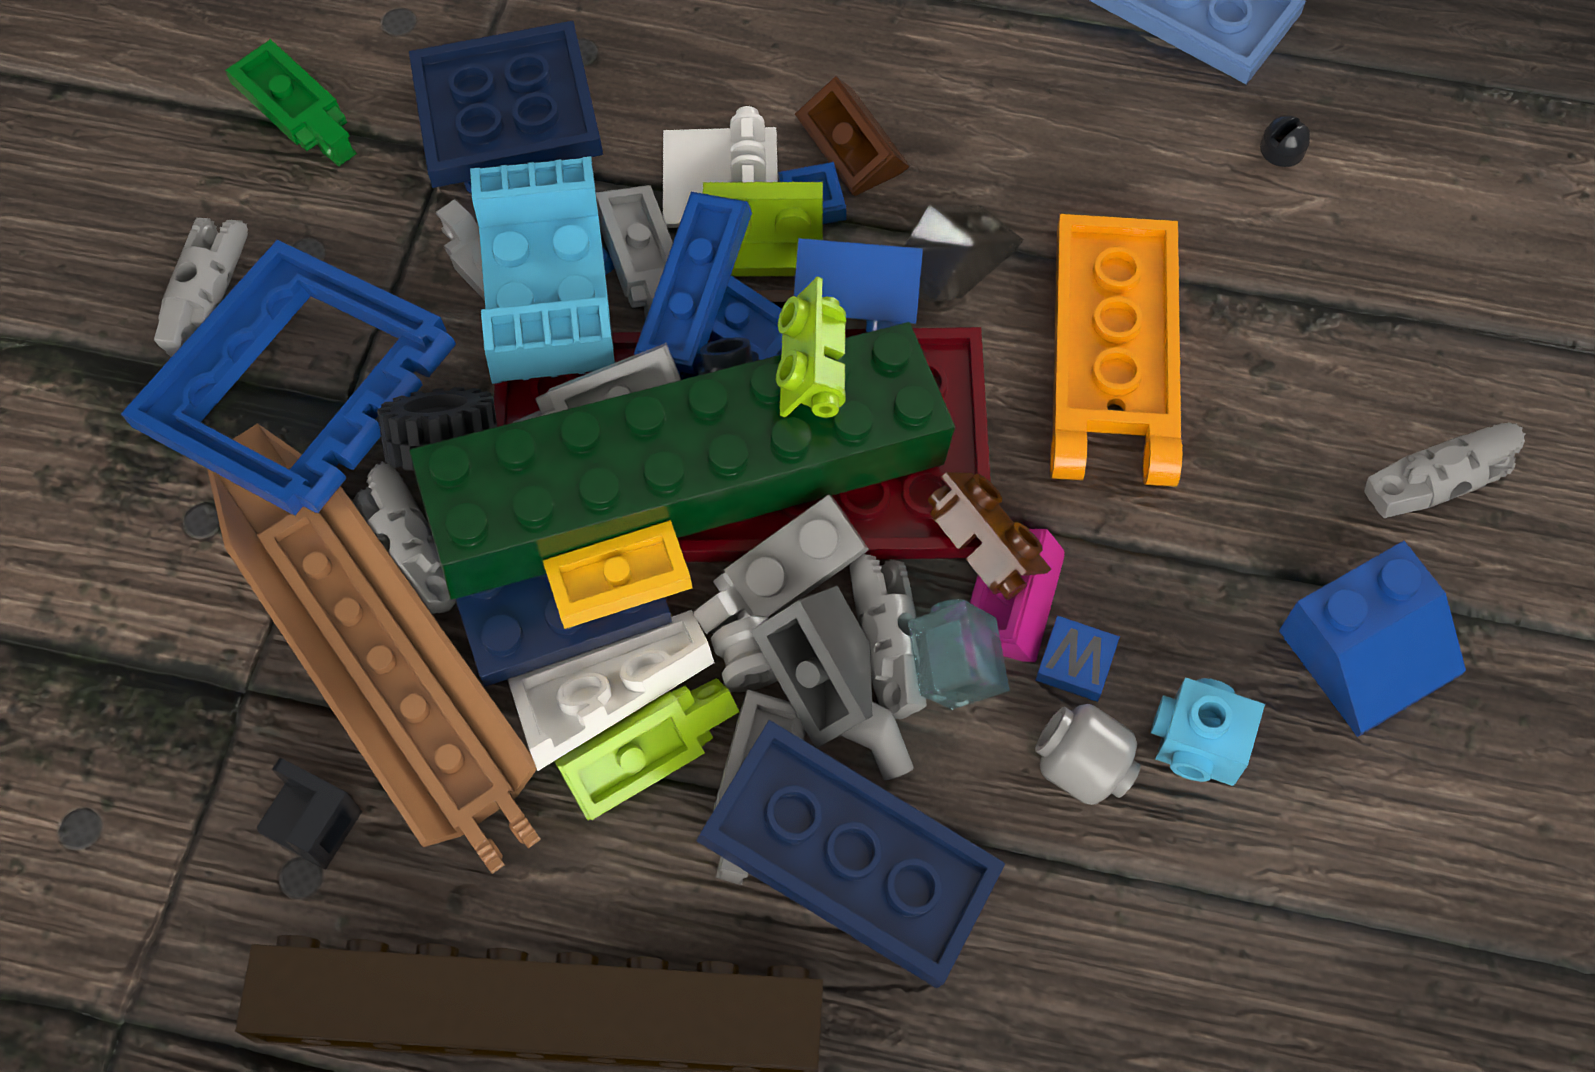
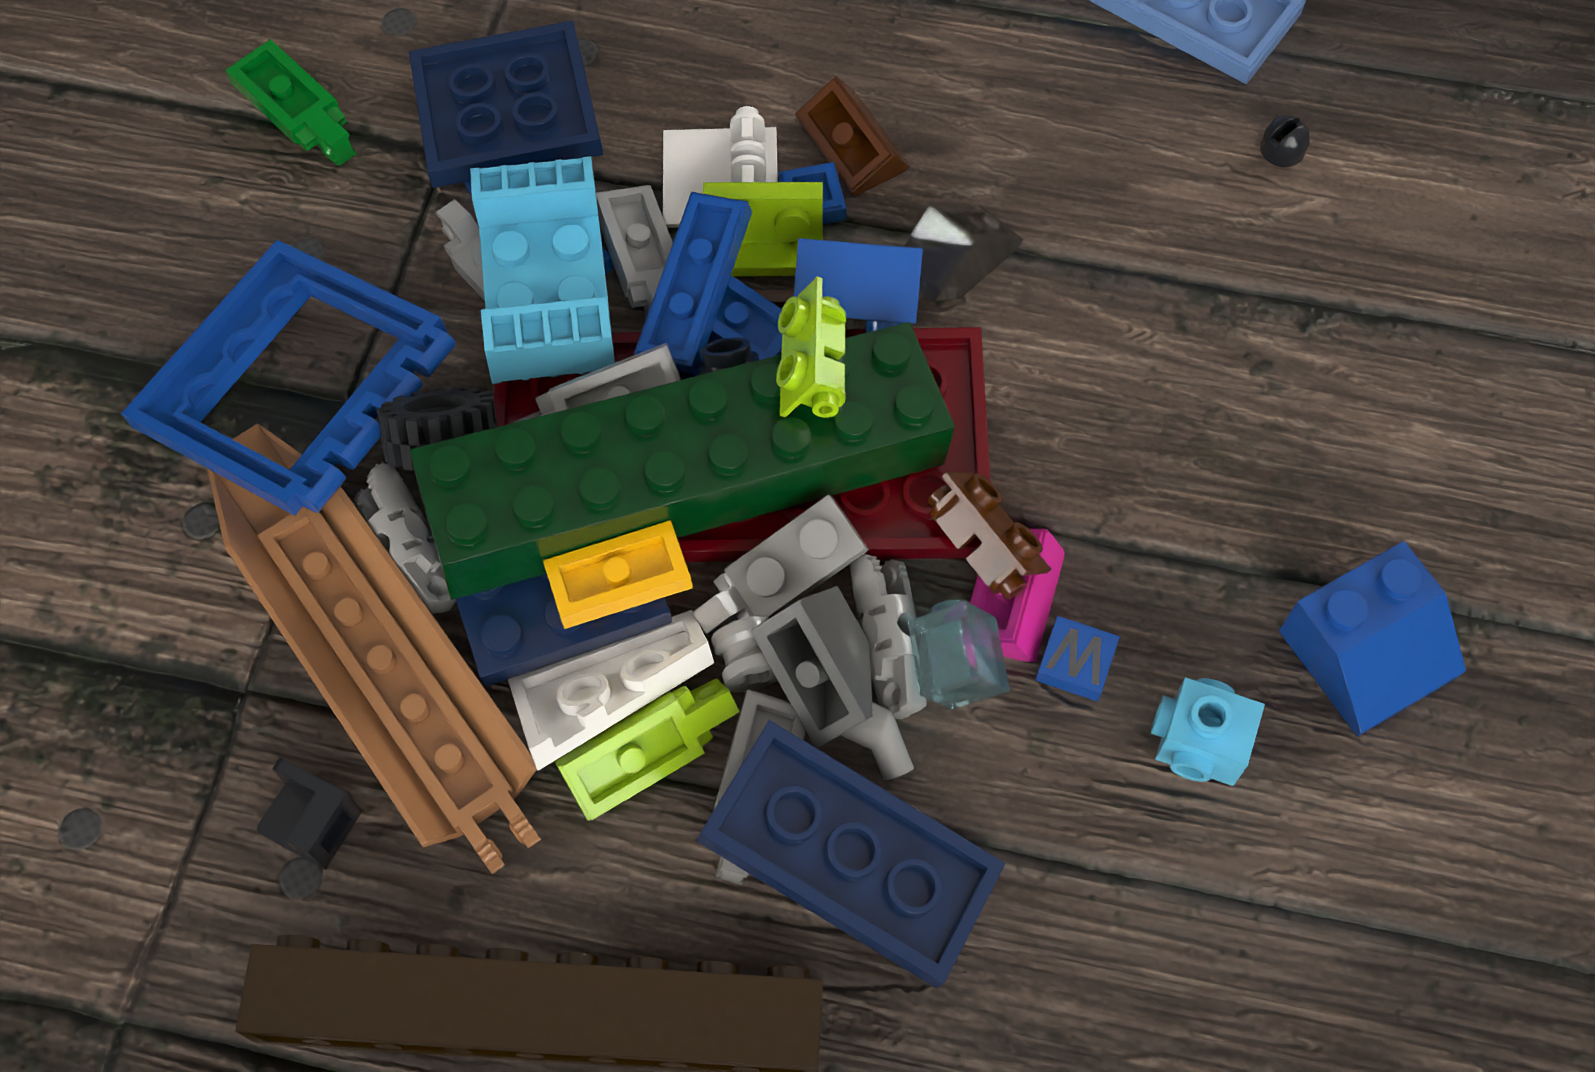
(199, 280): light grey hinge -> none
(1088, 754): light grey head -> none
(1117, 342): light orange hinge -> none
(1445, 470): light grey hinge -> none

